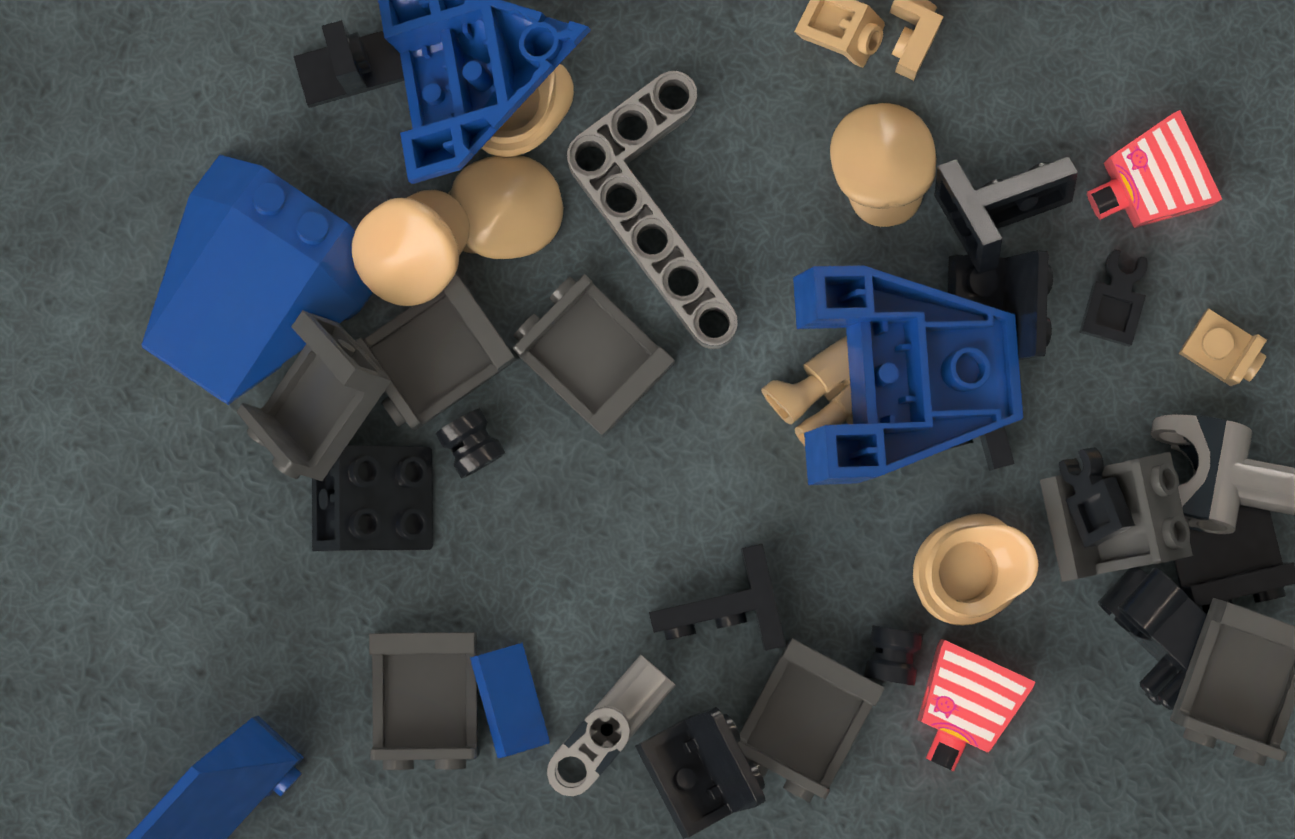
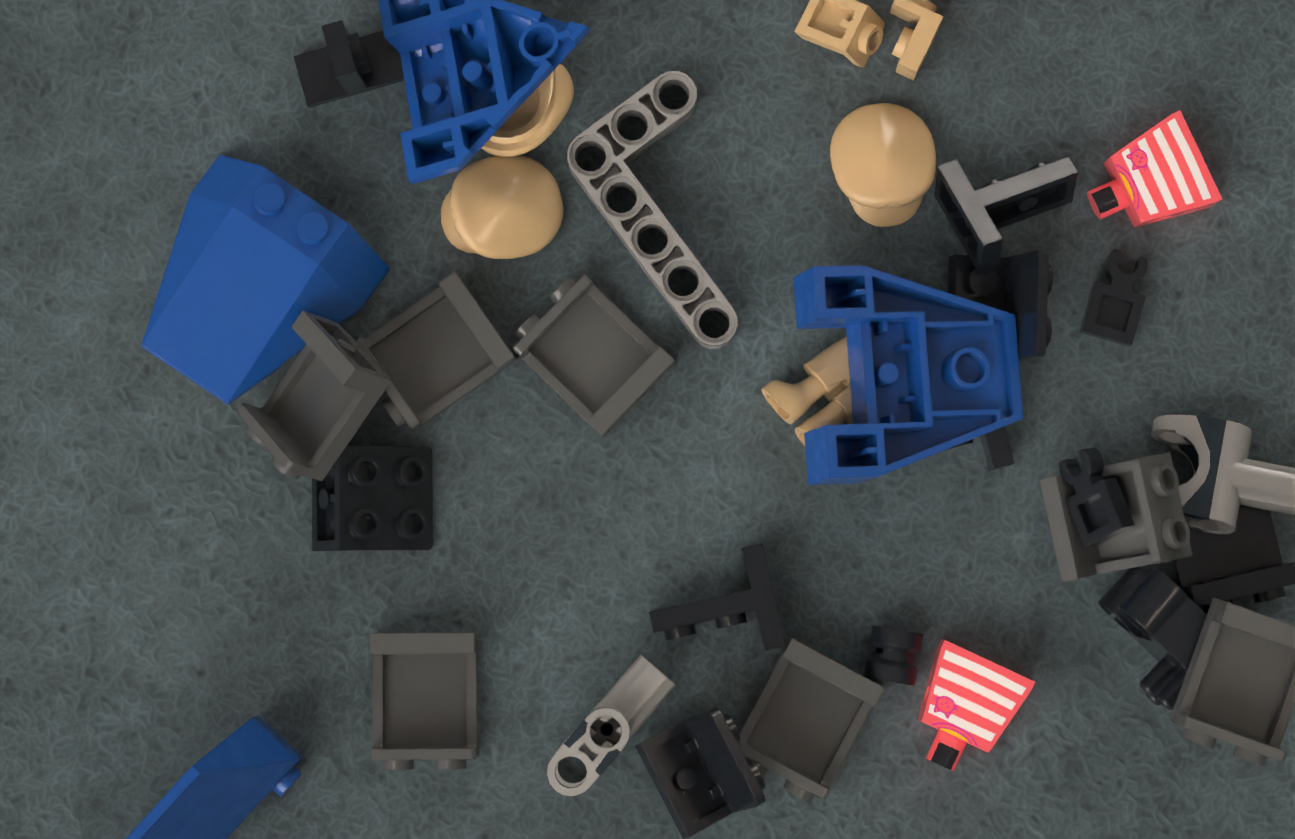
(411, 246): tan piece -> none
(470, 443): black wheel -> none
(510, 700): blue tile -> none
(973, 569): tan piece -> none
(1224, 349): tan bracket -> none

